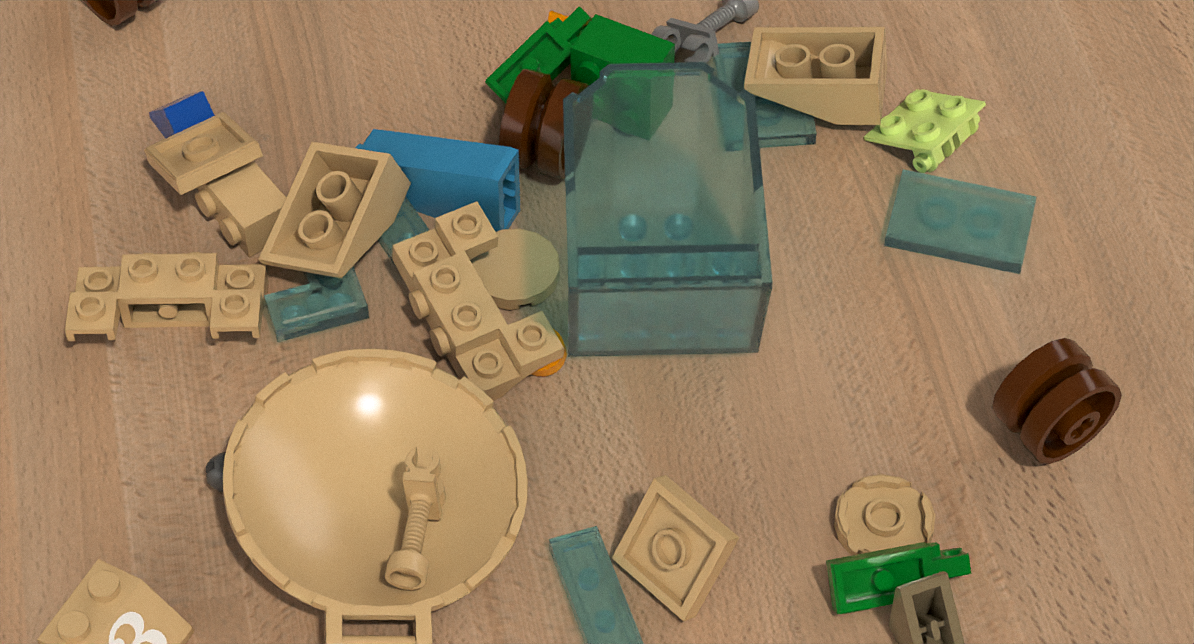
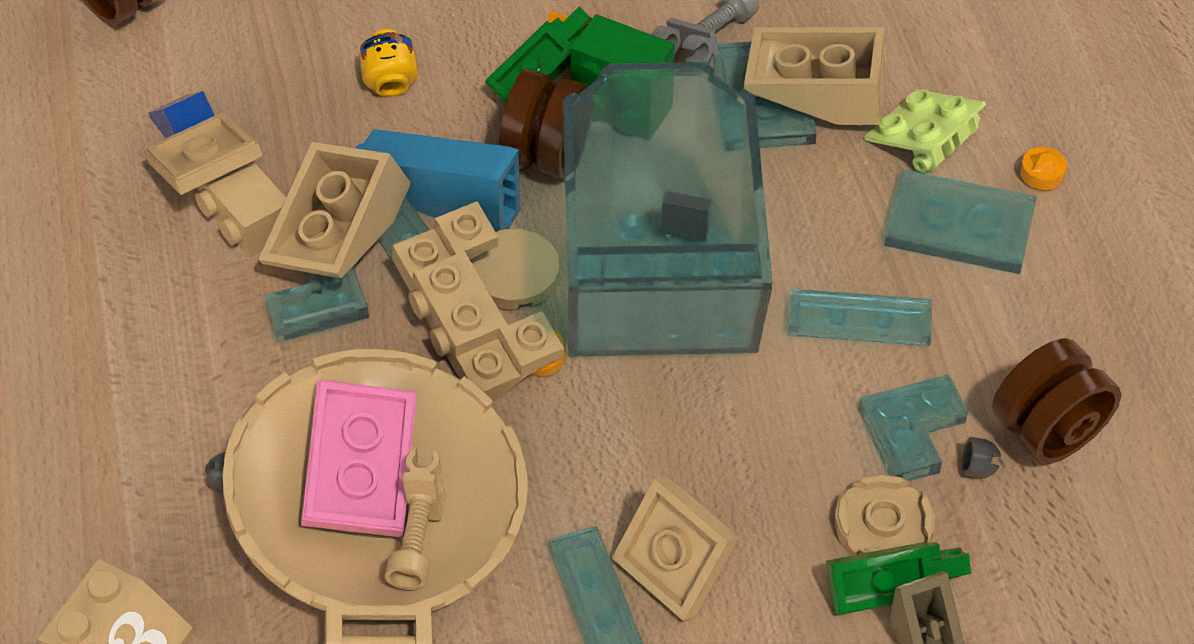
(168, 293): tan bracket -> none
(358, 458): none -> bright pink tile
(388, 63): none -> yellow head
(685, 216): none -> dark grey tile
(860, 317): none -> clear light blue tile
(904, 417): none -> clear light blue plate
(978, 457): none -> dark grey hinge
(1043, 168): none -> light orange tile

